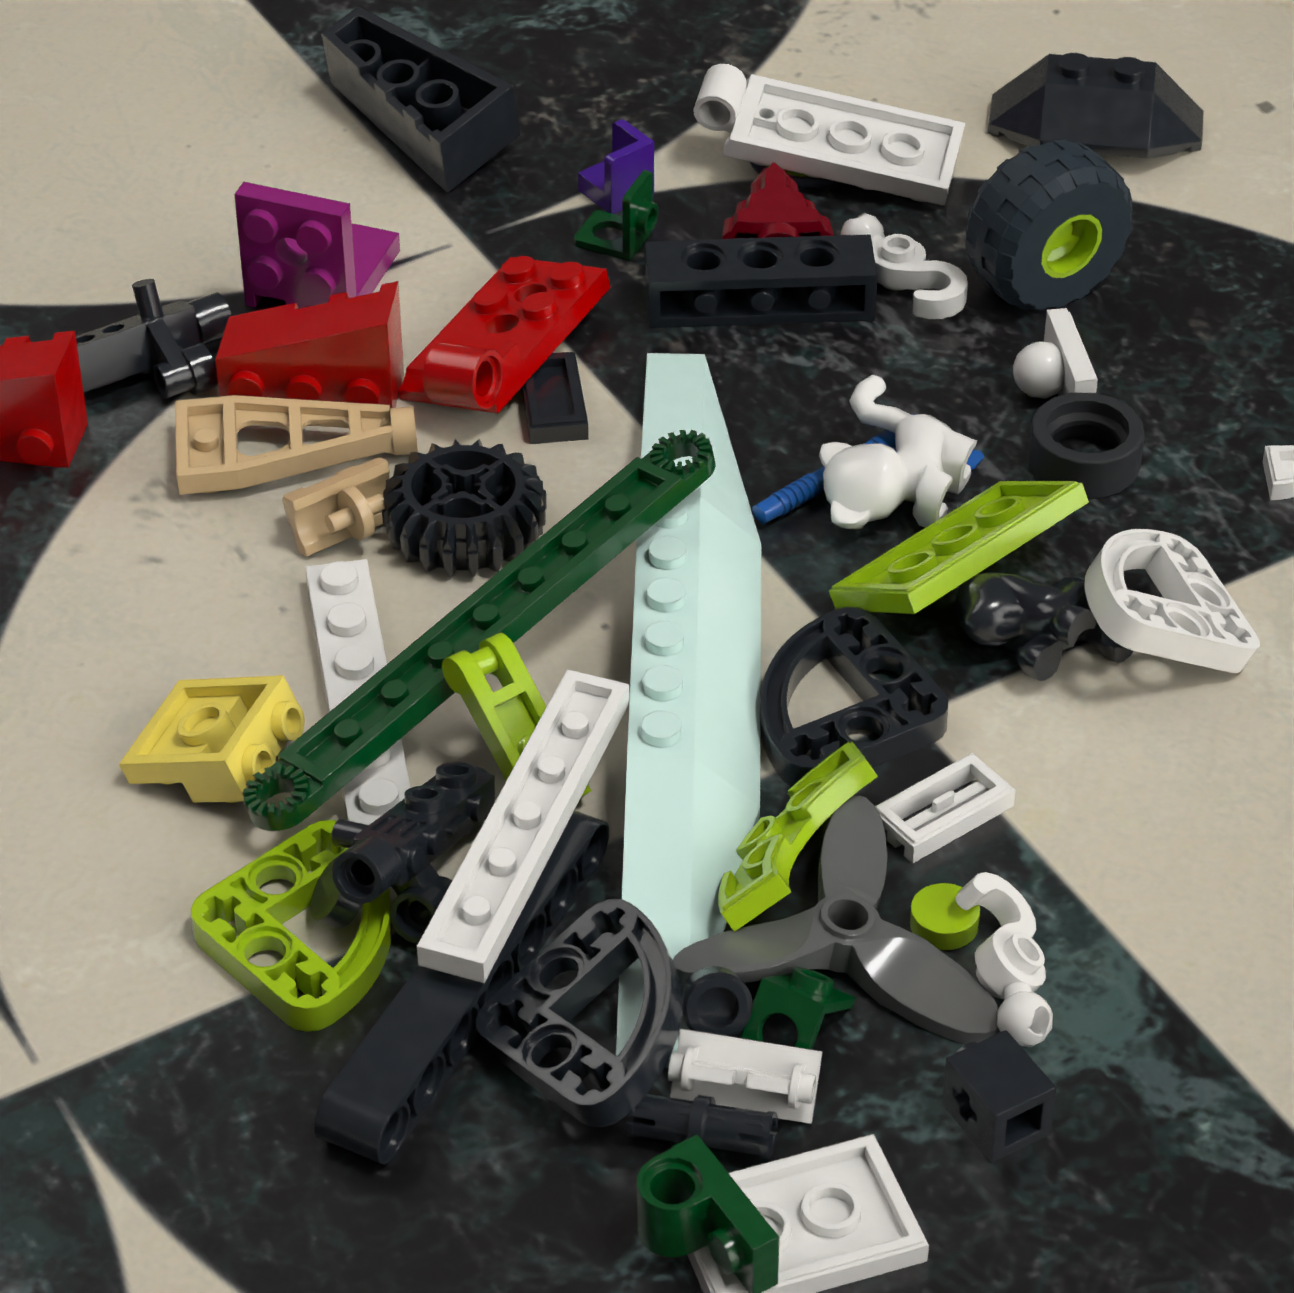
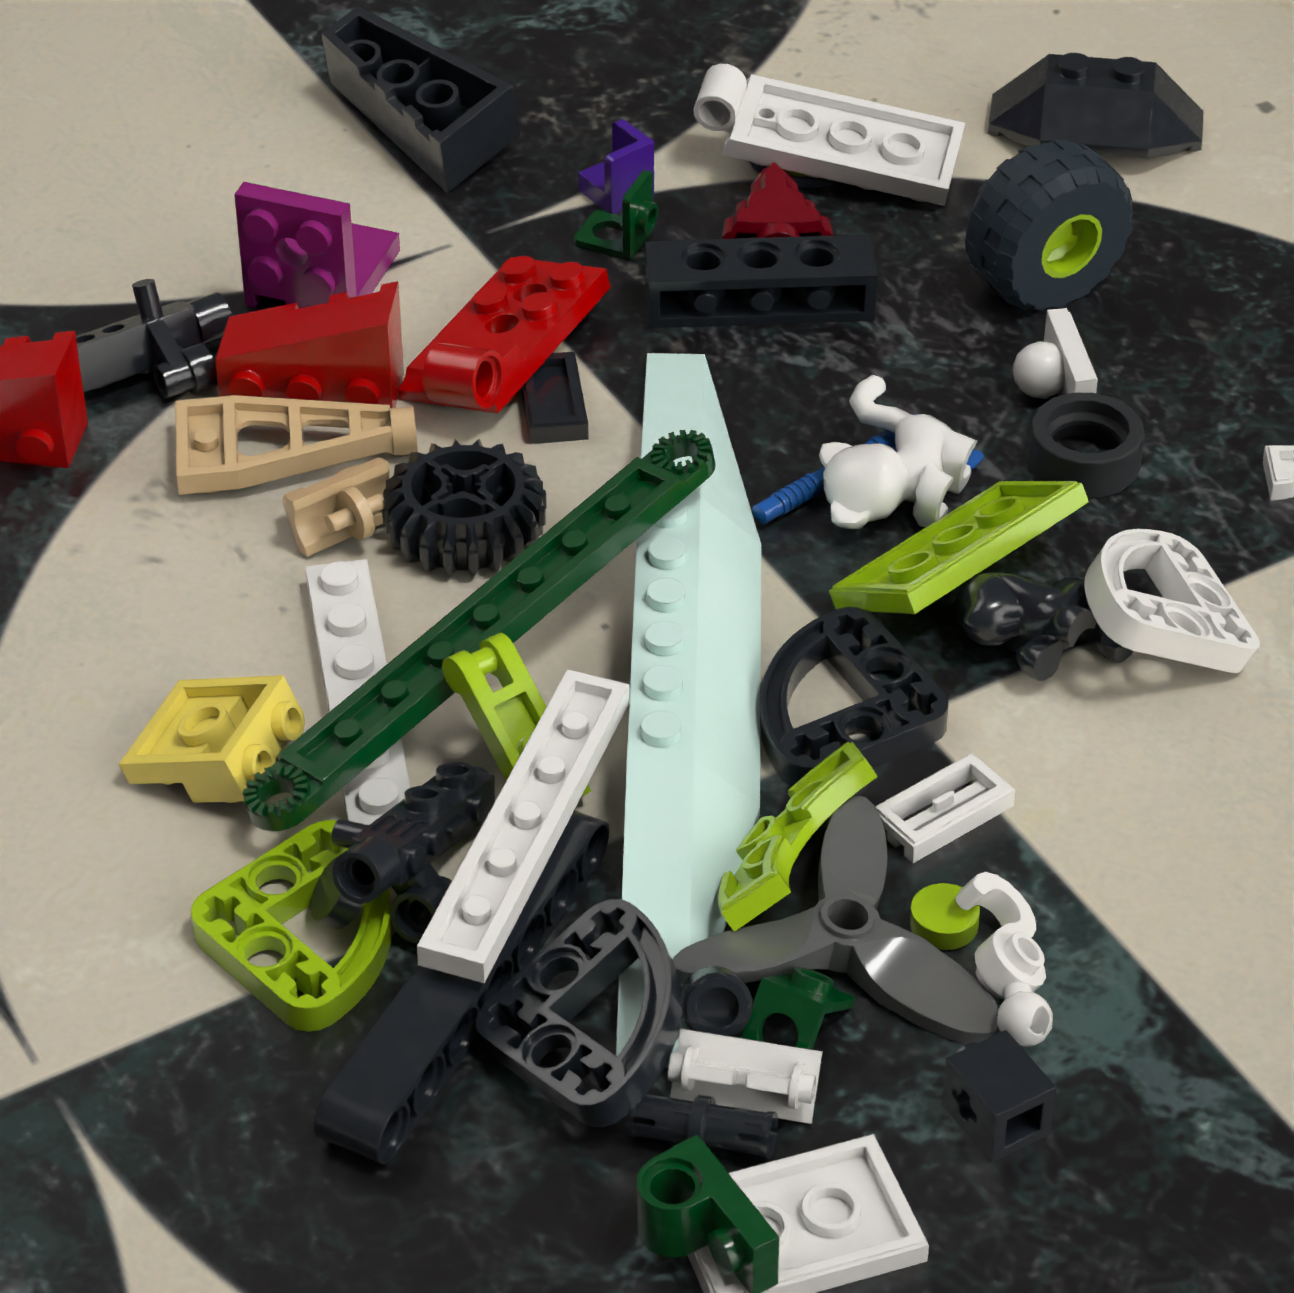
(903, 266): white piece -> none

